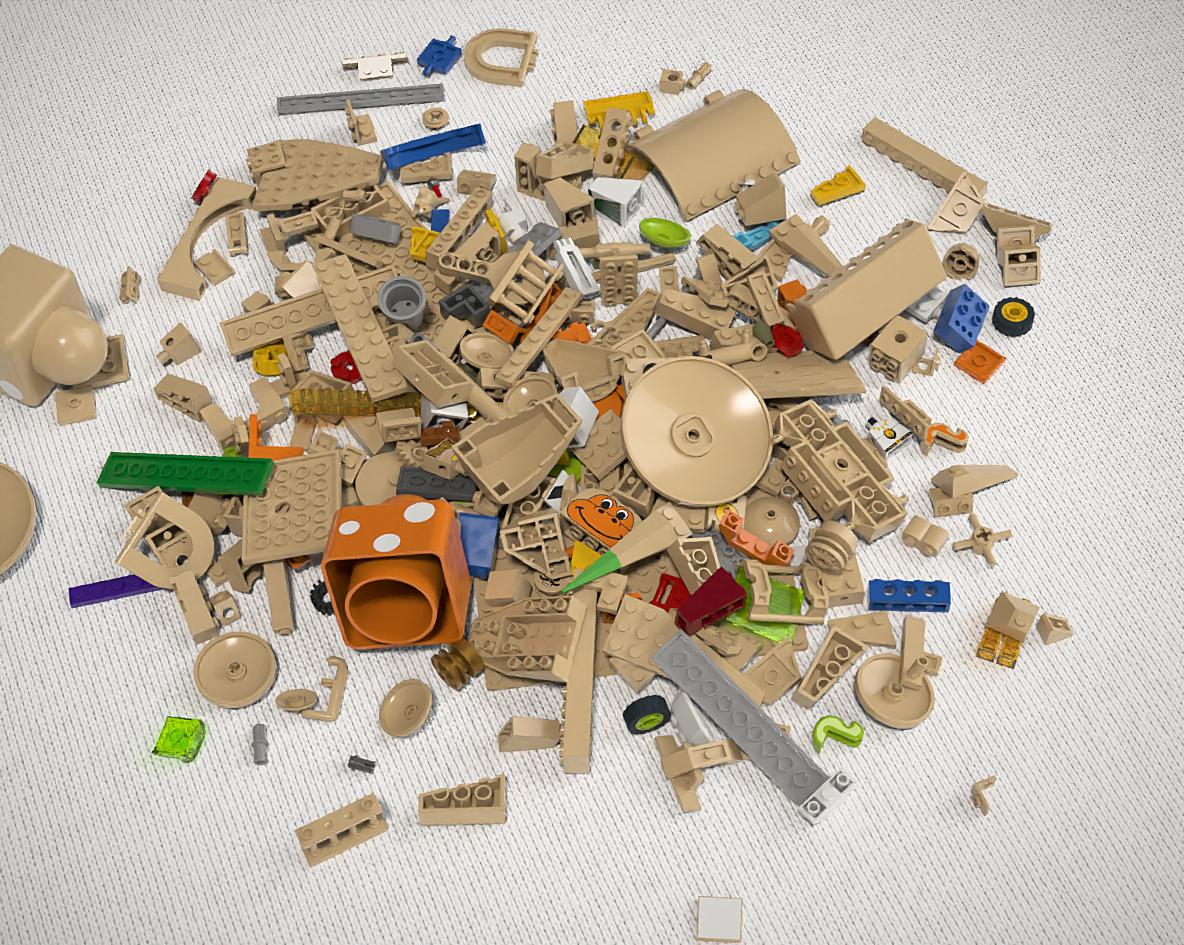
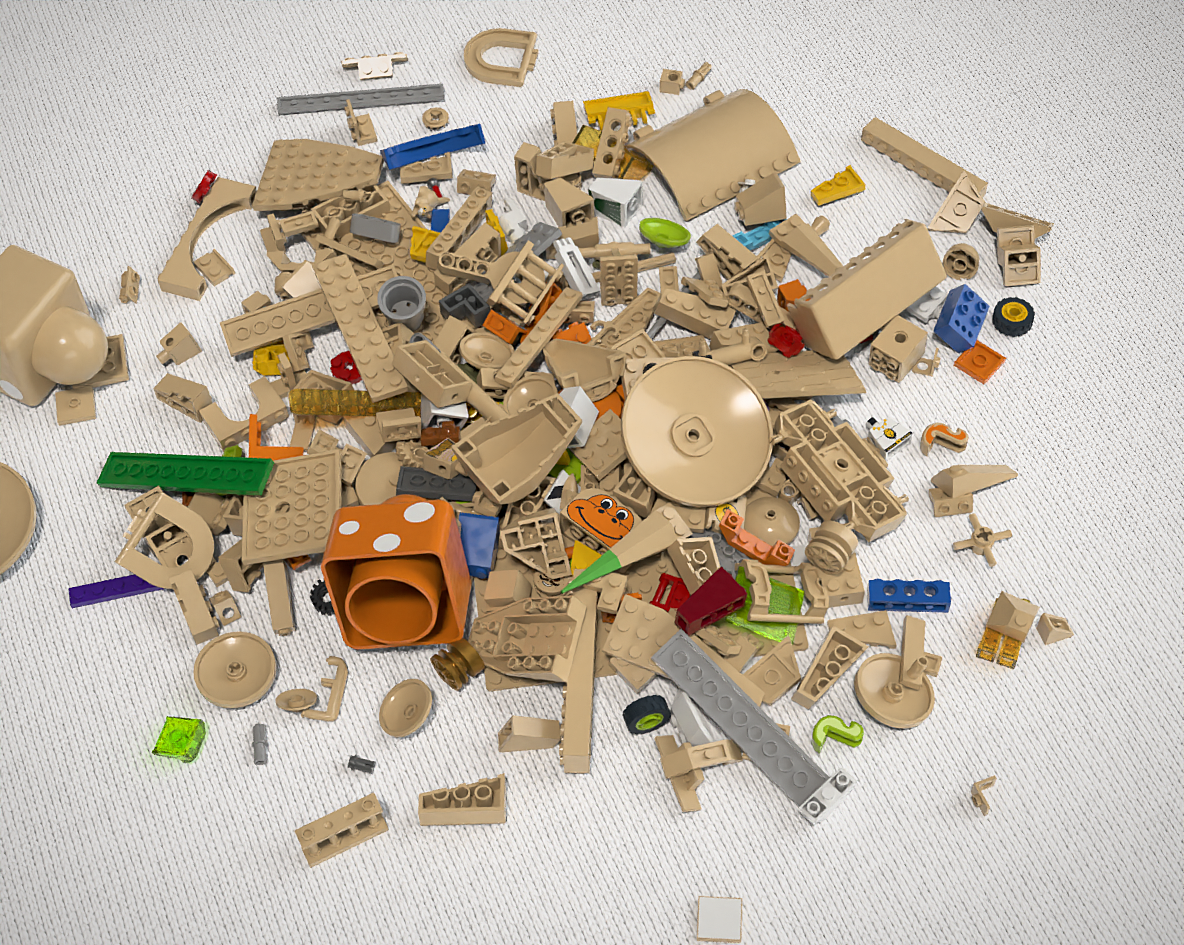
(236, 233): tan plate -> none
(241, 437): tan plate -> none
(264, 158): tan bracket -> none
(439, 56): blue plate -> none
(763, 333): olive cone -> none
(907, 412): tan bracket -> none
(925, 536): tan brick -> none

